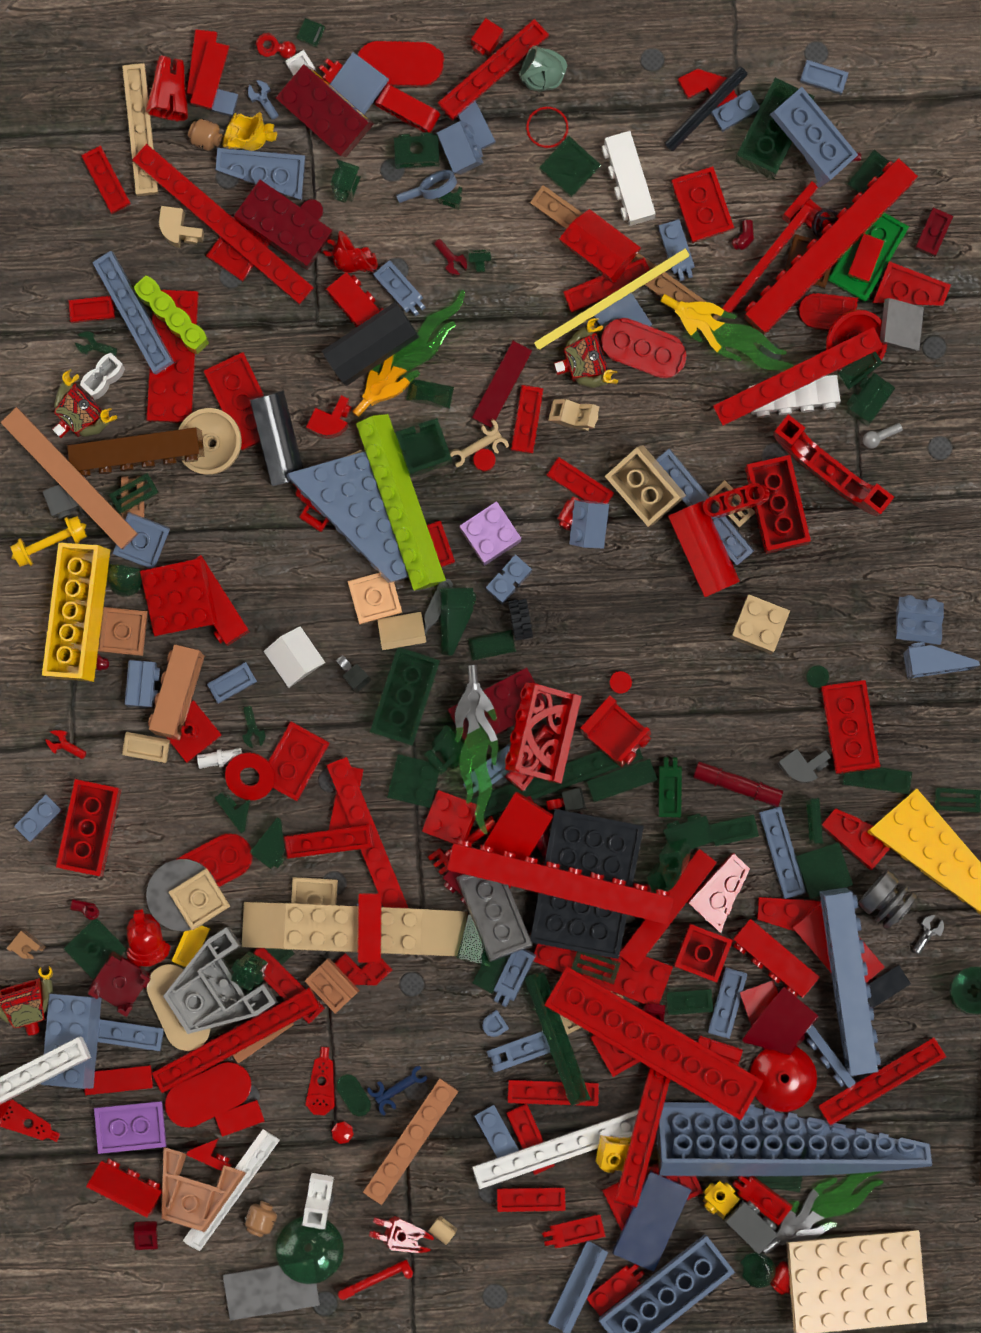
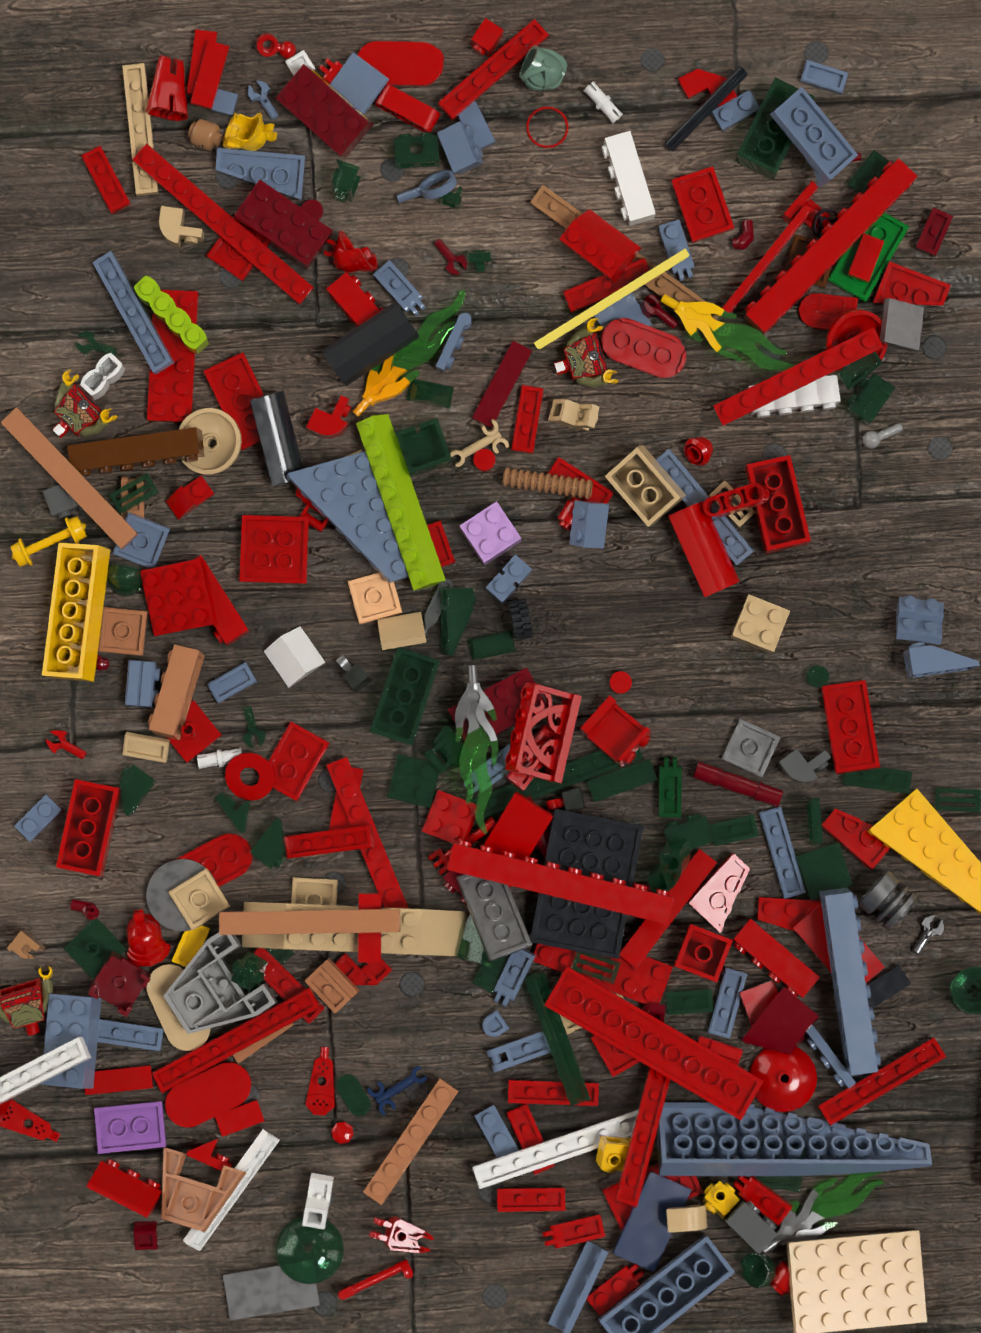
(91, 309): red tile -> none
(134, 788): none -> clear green slope
(189, 497): none -> red slope
(260, 1219): medium nougat head -> none
(274, 549): none -> red plate
(309, 922): none -> nougat tile
(311, 32): clear green tile -> none
(442, 1230): tan brick -> none
(454, 342): none -> sand blue plate
(547, 483): none -> medium nougat piece
(570, 166): clear green tile -> none
(603, 102): none -> white pin
(656, 310): none -> dark red bar
(687, 1218): none -> tan brick
(698, 450): none -> red cone
(750, 748): none -> flat silver tile
(794, 440): red arch -> none

